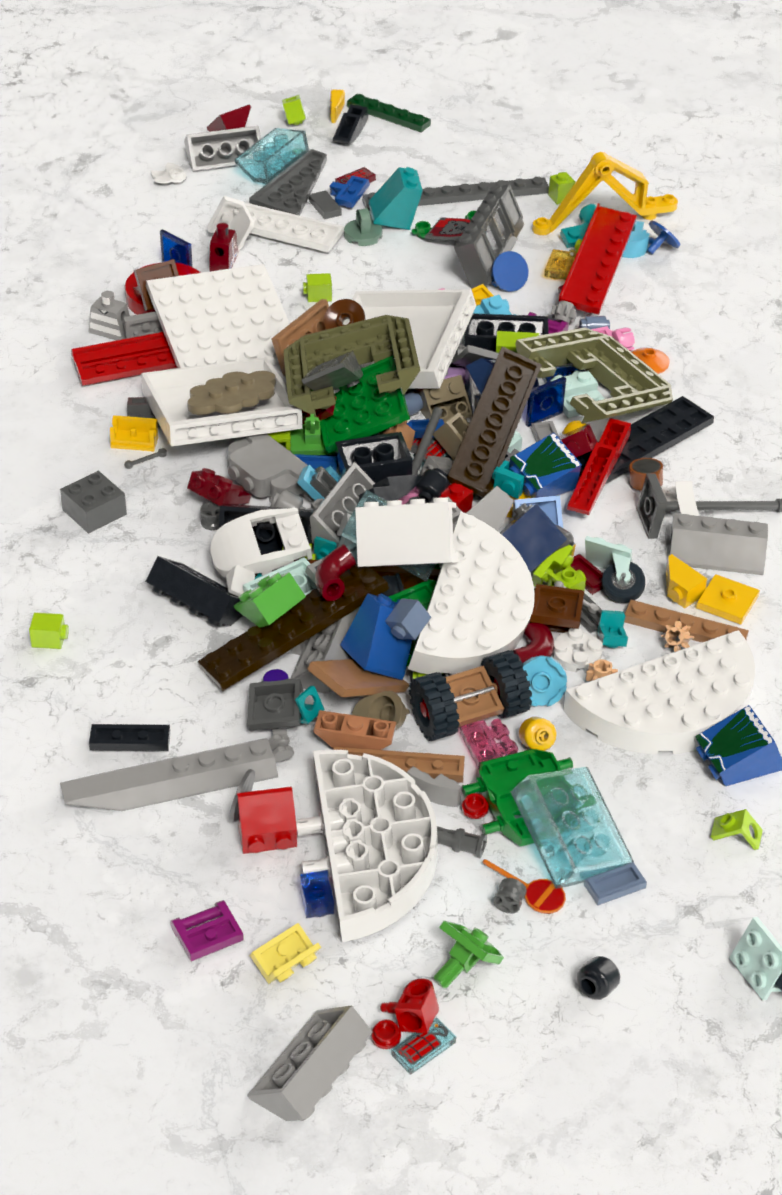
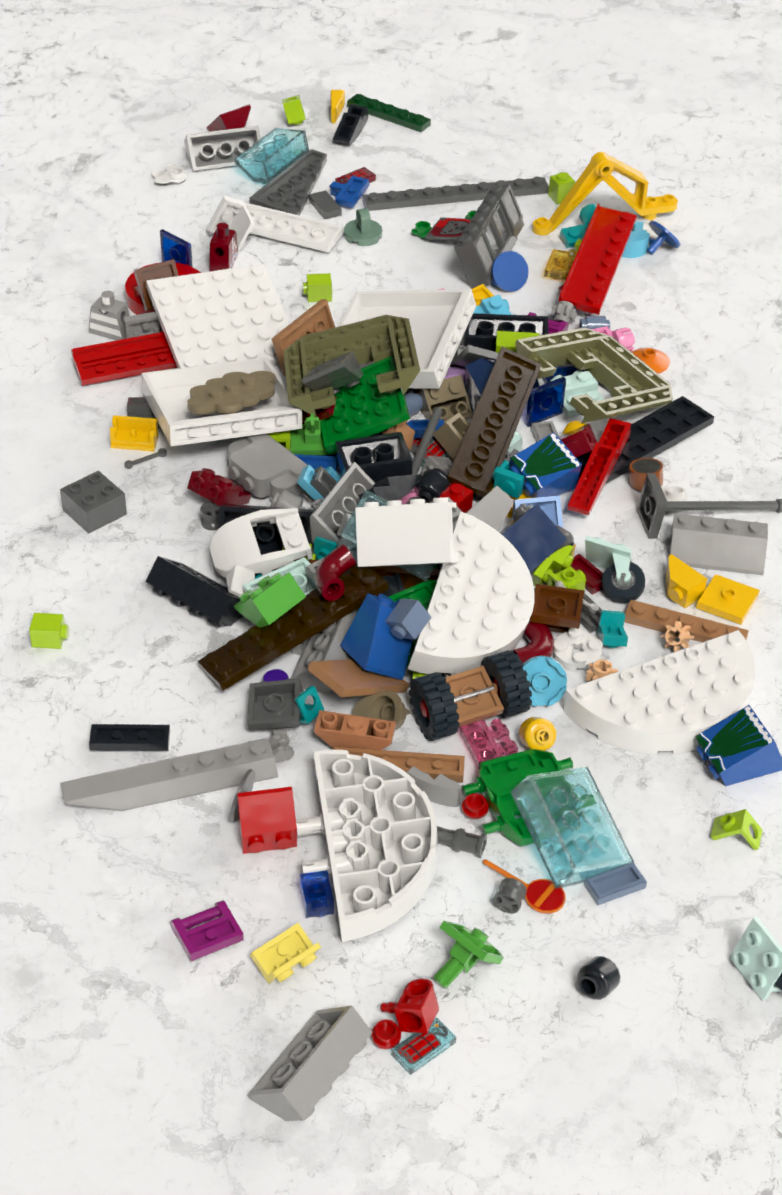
(343, 310): reddish brown dish -> none
(397, 199): teal slope -> none
(686, 498): white sticker -> none

